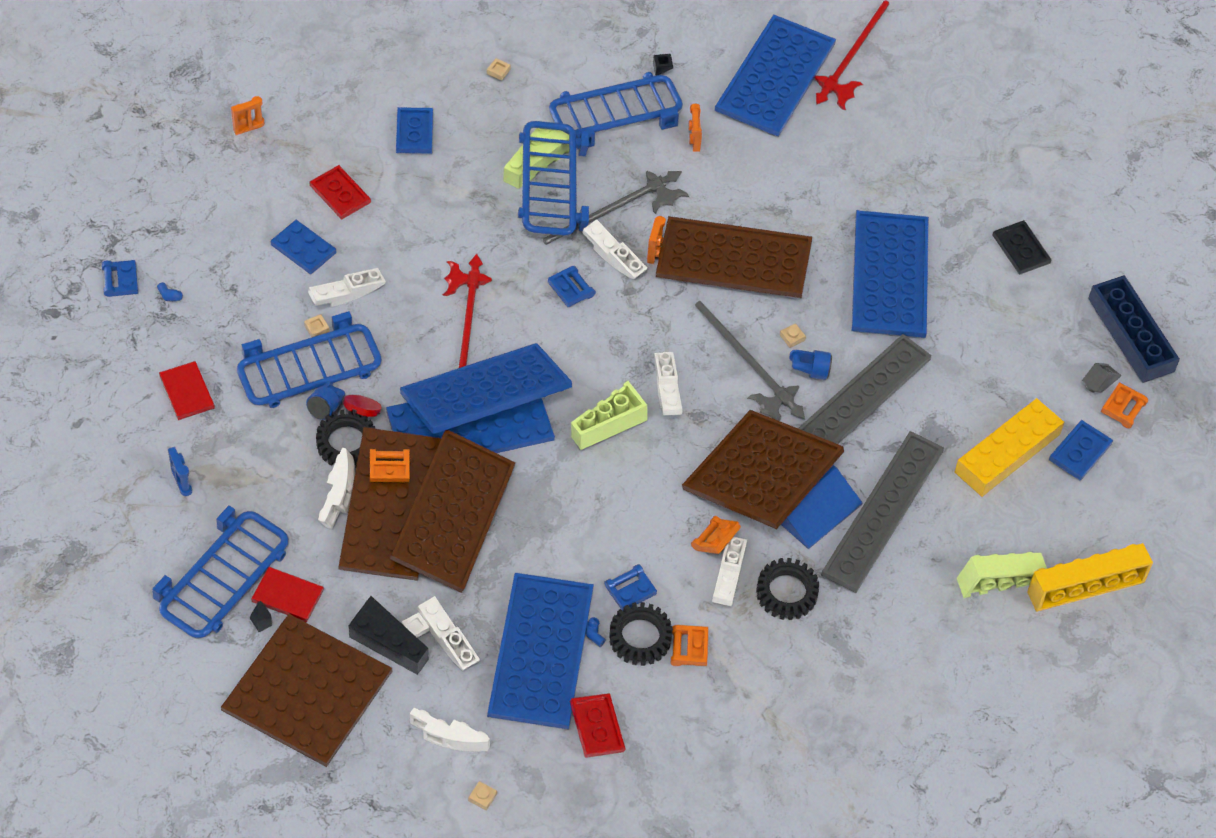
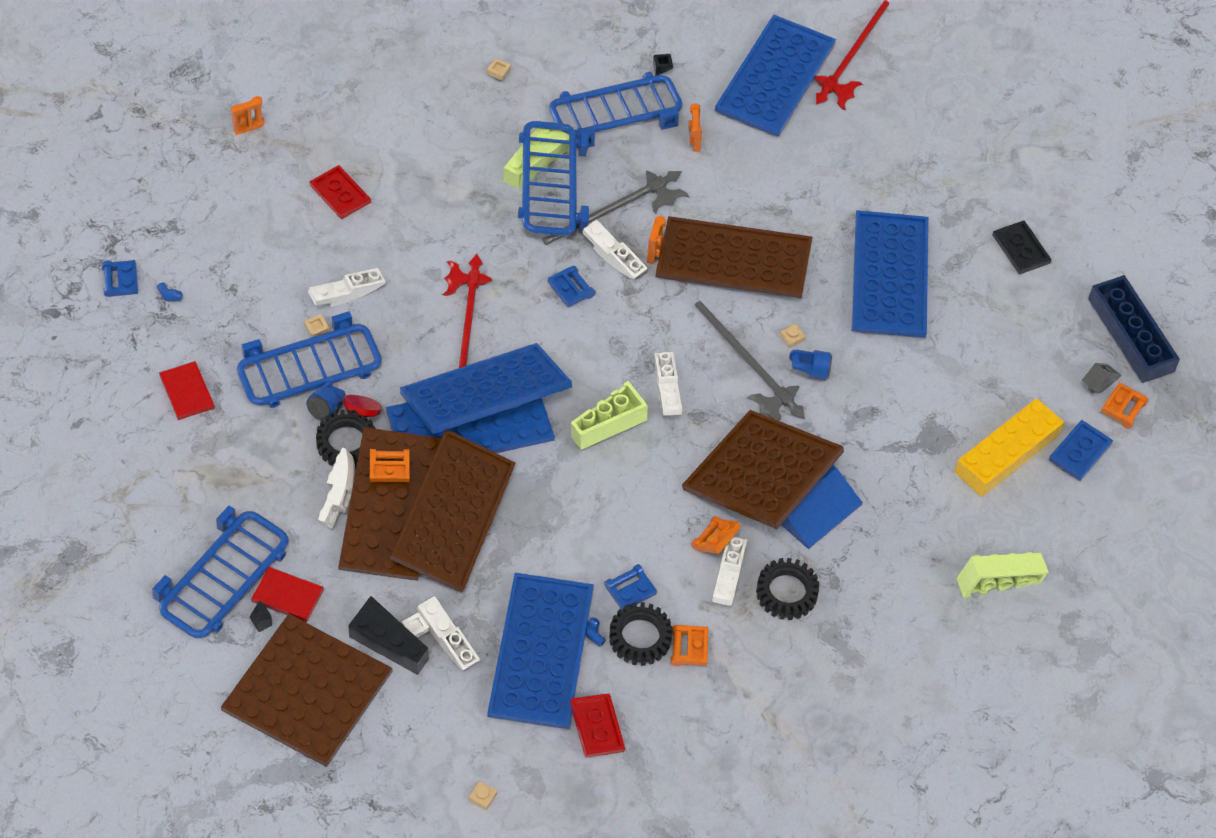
(179, 471): blue plate -> none
(303, 246): blue plate -> none
(414, 130): blue plate -> none
(456, 736): white slope -> none
(867, 390): dark grey plate -> none
(882, 512): dark grey plate -> none
(1089, 577): yellow brick -> none

